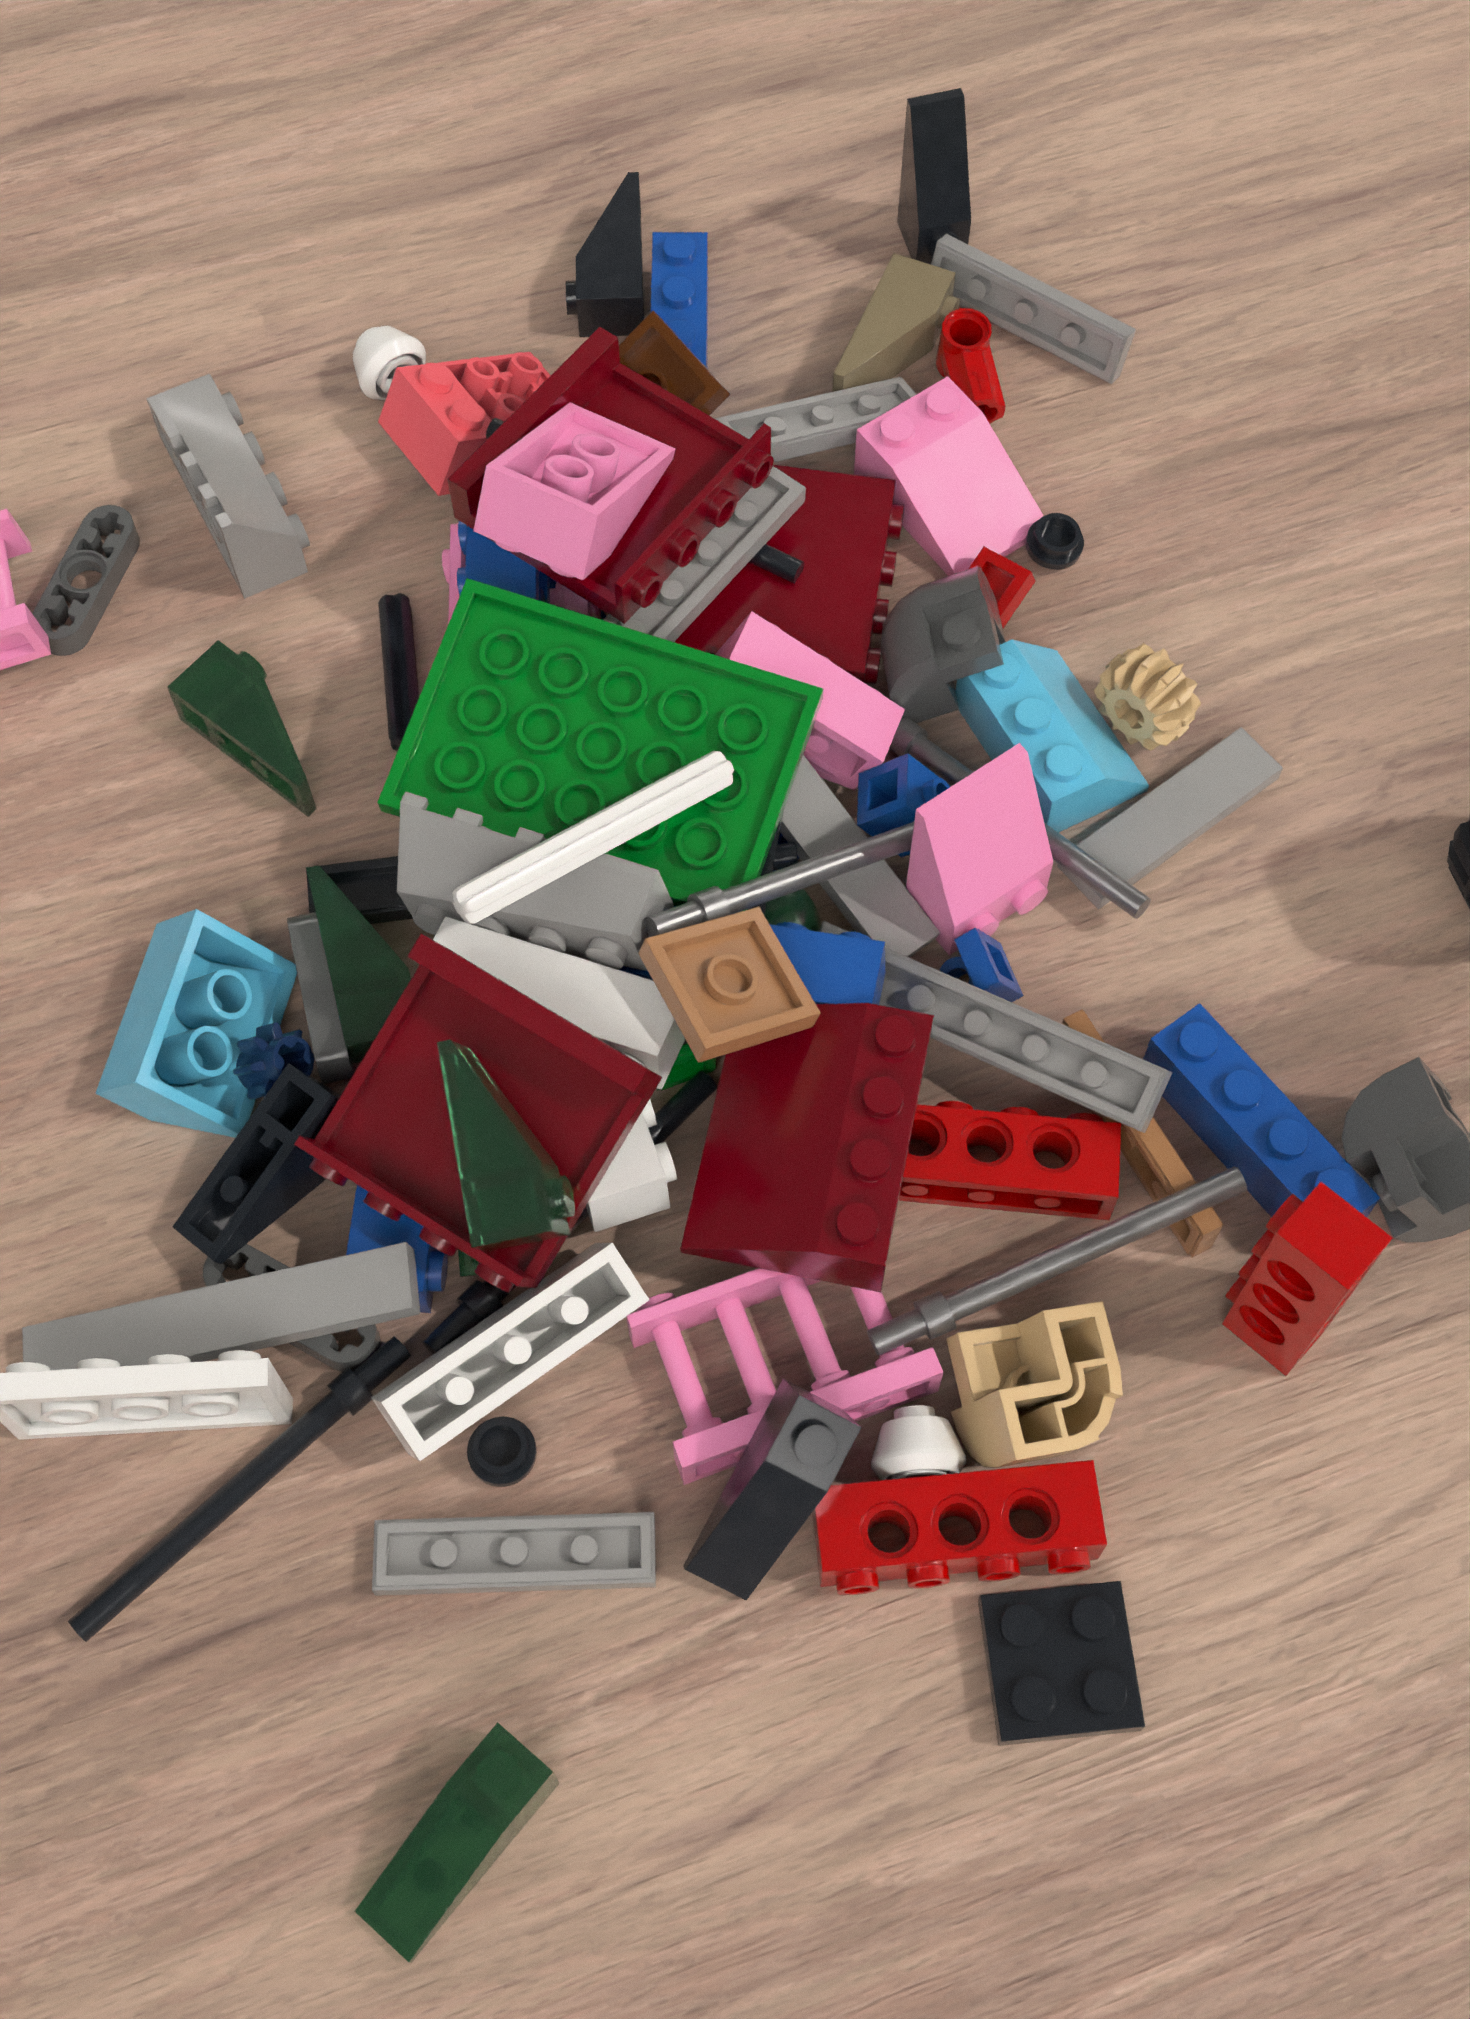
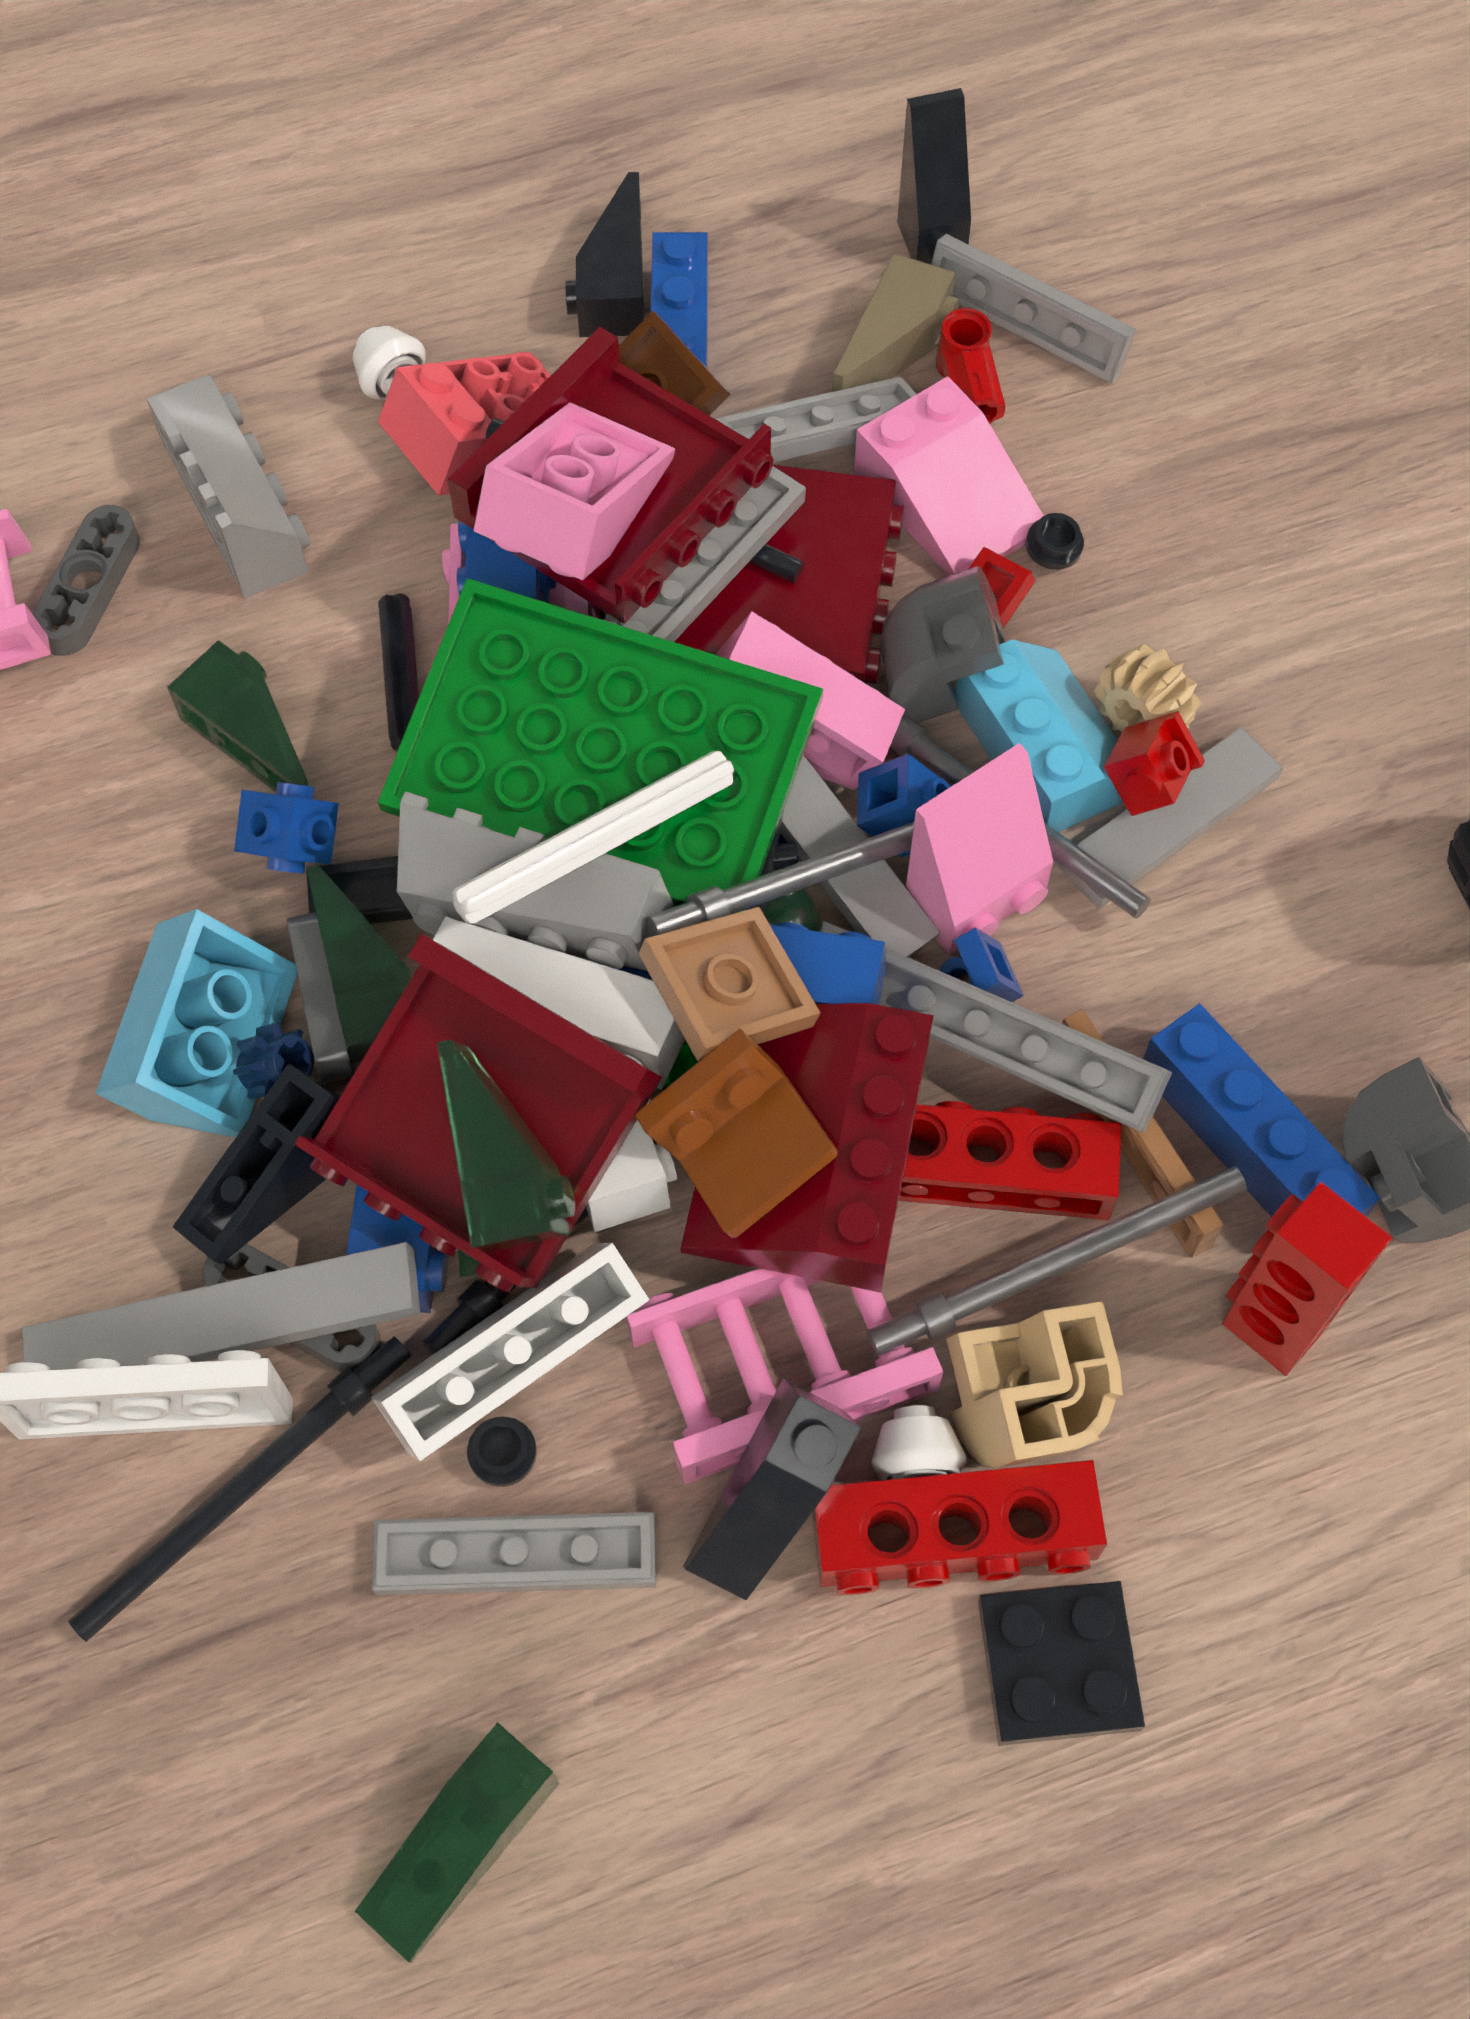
(286, 827): none -> blue brick
(738, 1132): none -> dark orange bracket
(1153, 762): none -> red brick

